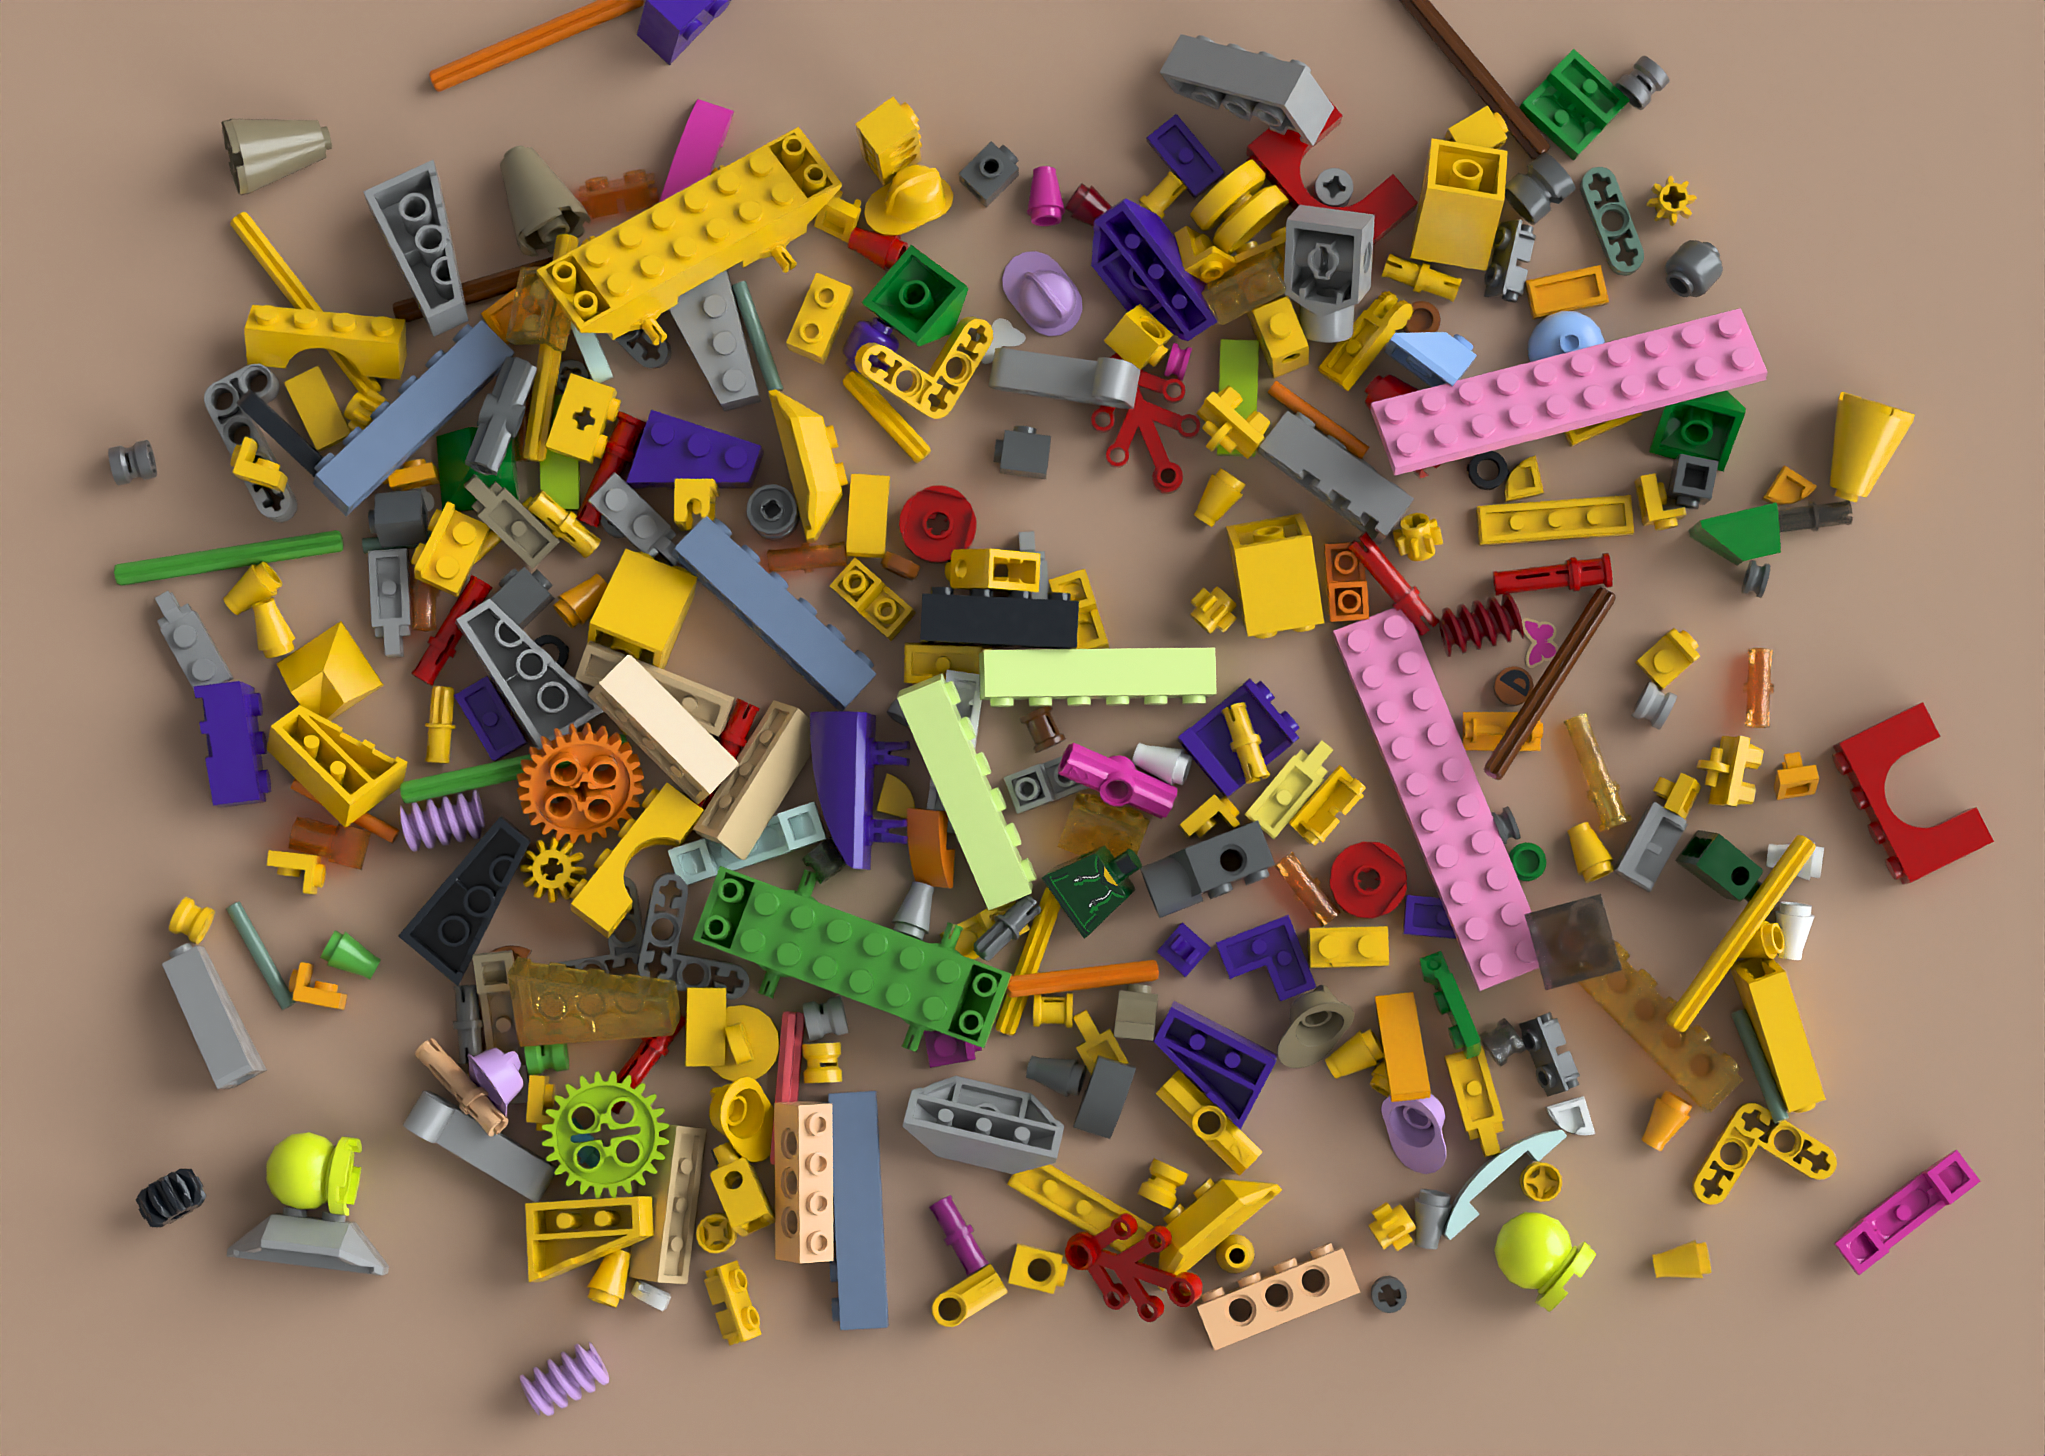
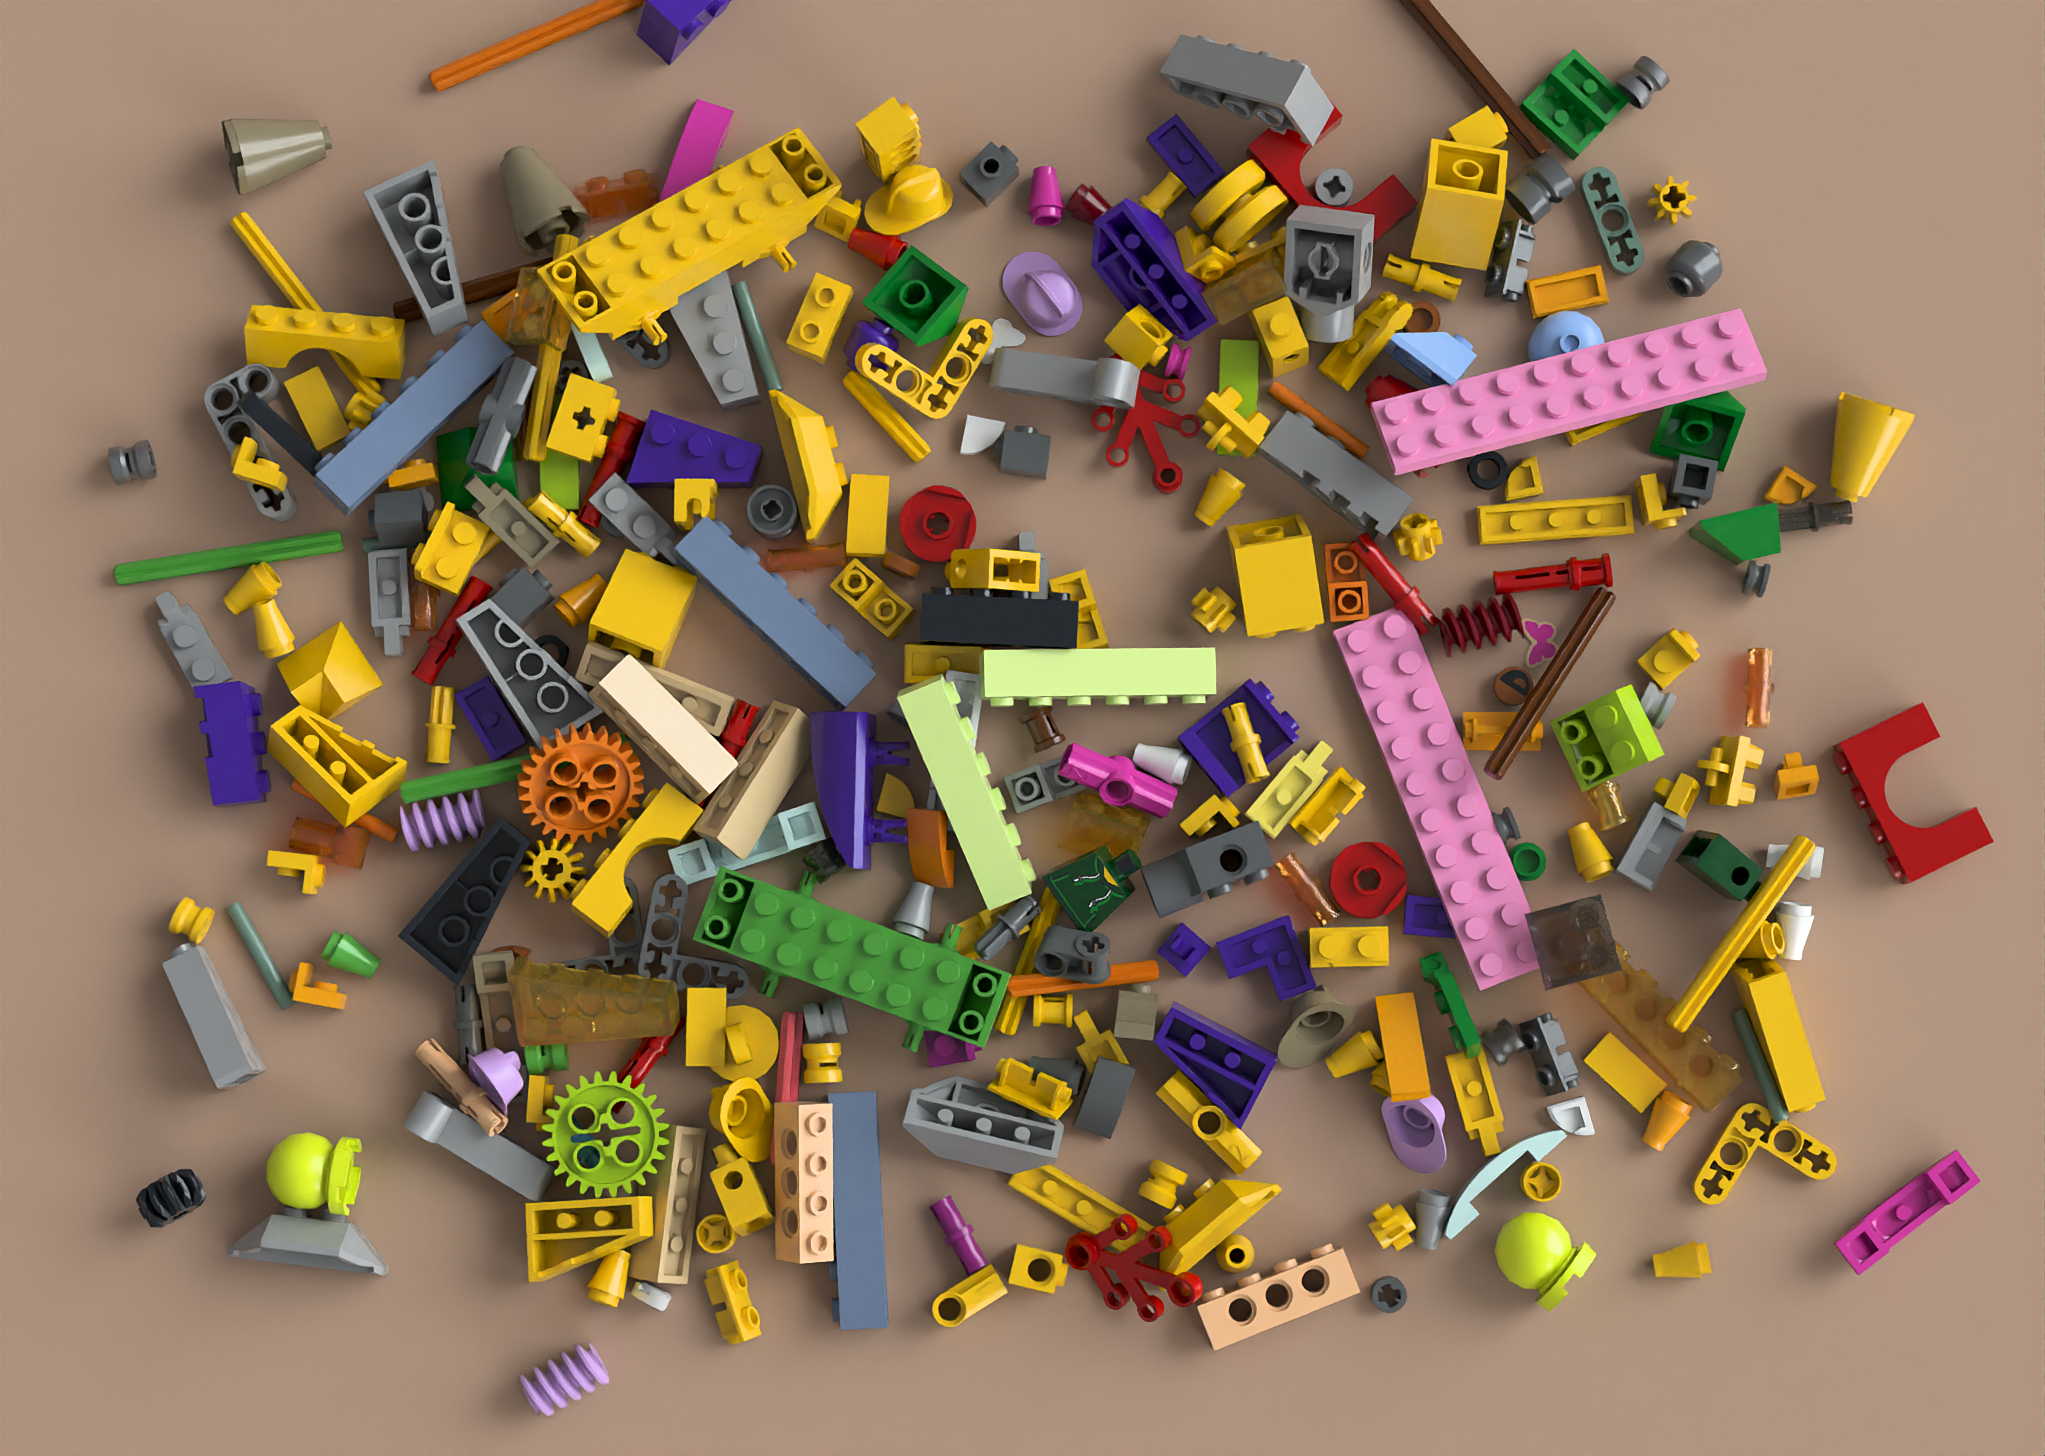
(980, 434): none -> white tile
(1045, 1096): none -> yellow hinge
(1071, 952): none -> dark grey piece
(1606, 738): none -> lime slope
(1624, 1072): none -> yellow tile

